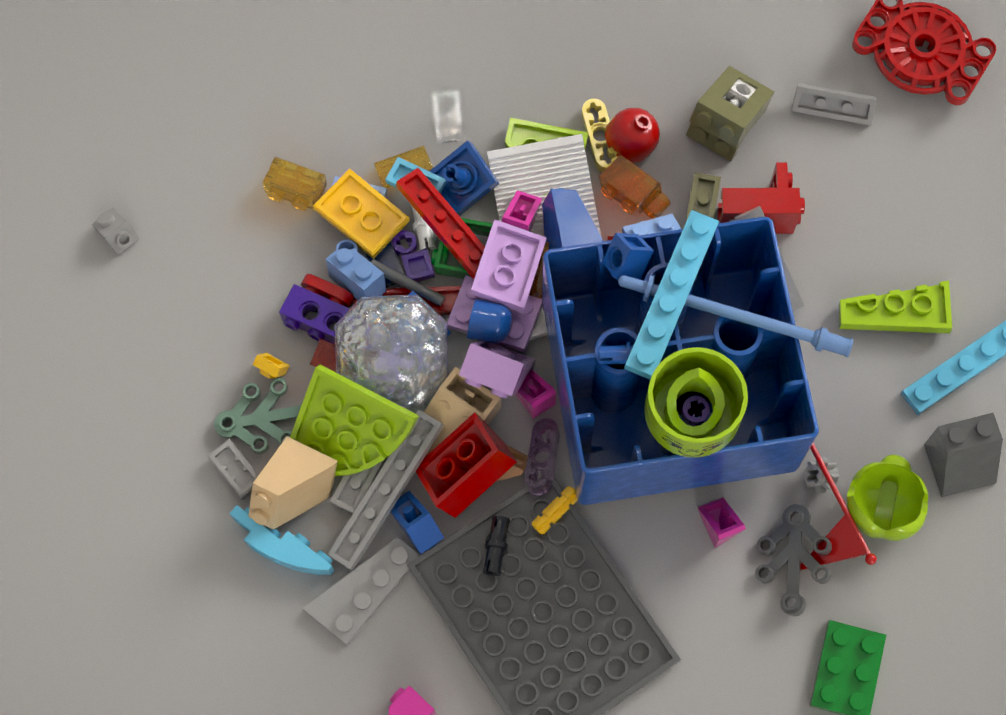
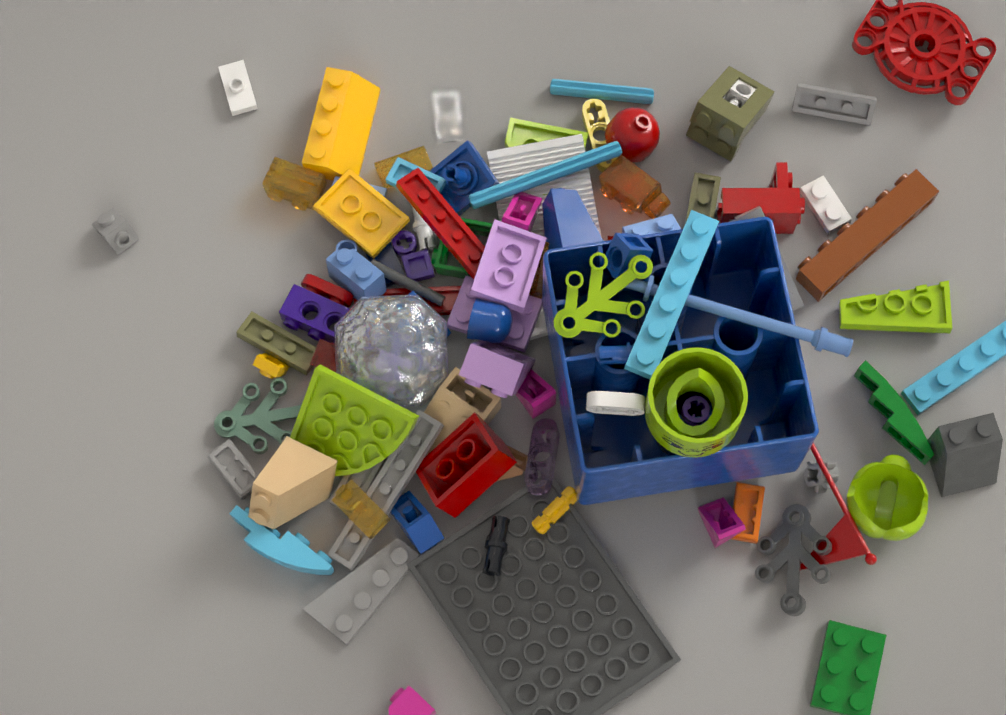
(237, 87): none -> white plate
(277, 342): none -> olive plate
(341, 124): none -> yellow slope
(360, 509): none -> clear yellow plate
(545, 175): none -> medium azure axle
(599, 299): none -> lime plant
(602, 91): none -> medium azure axle
(615, 403): none -> white beam
(748, 507): none -> orange plate
(825, 205): none -> white plate
(866, 235): none -> dark orange brick
(901, 422): none -> green slope

